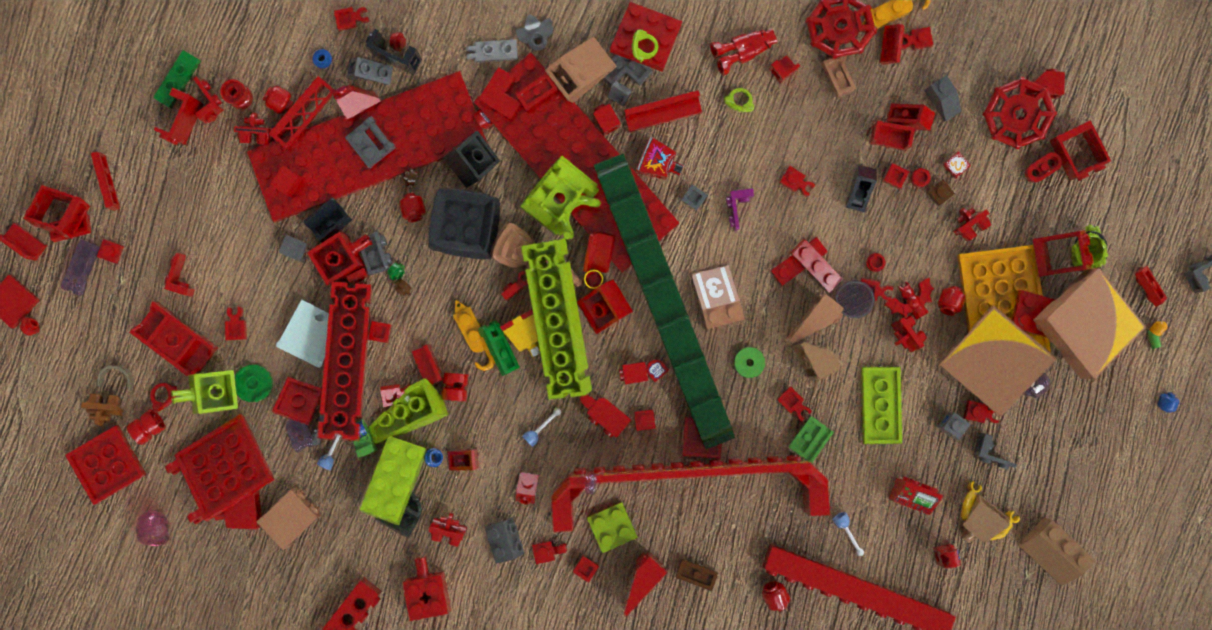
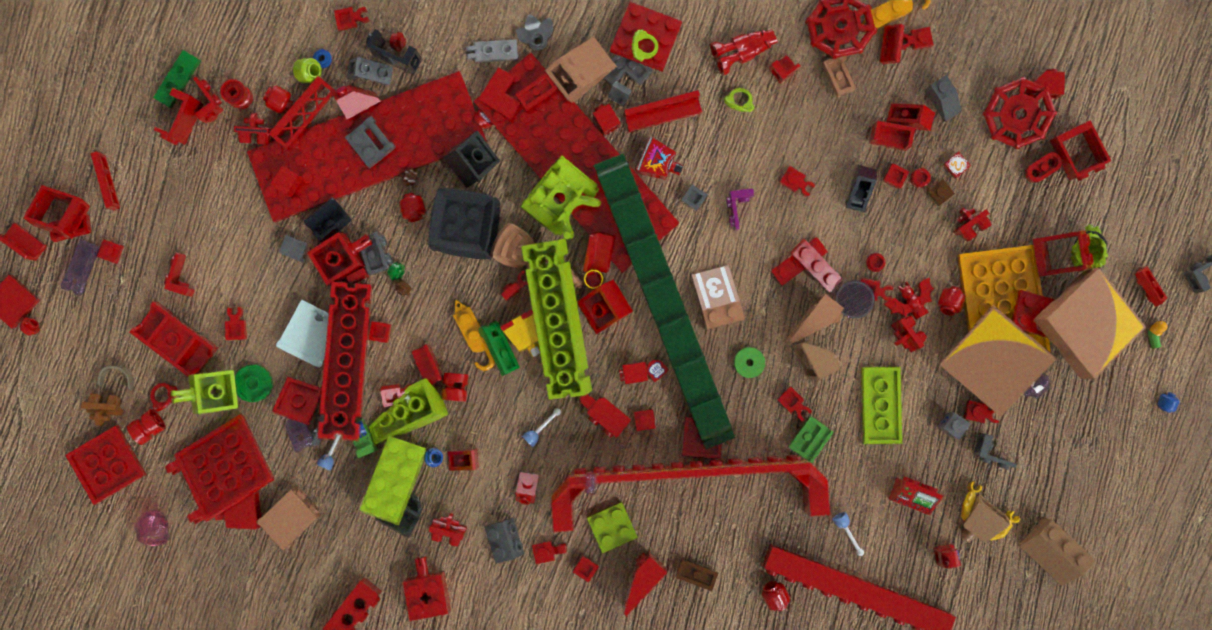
(307, 70): none -> lime head

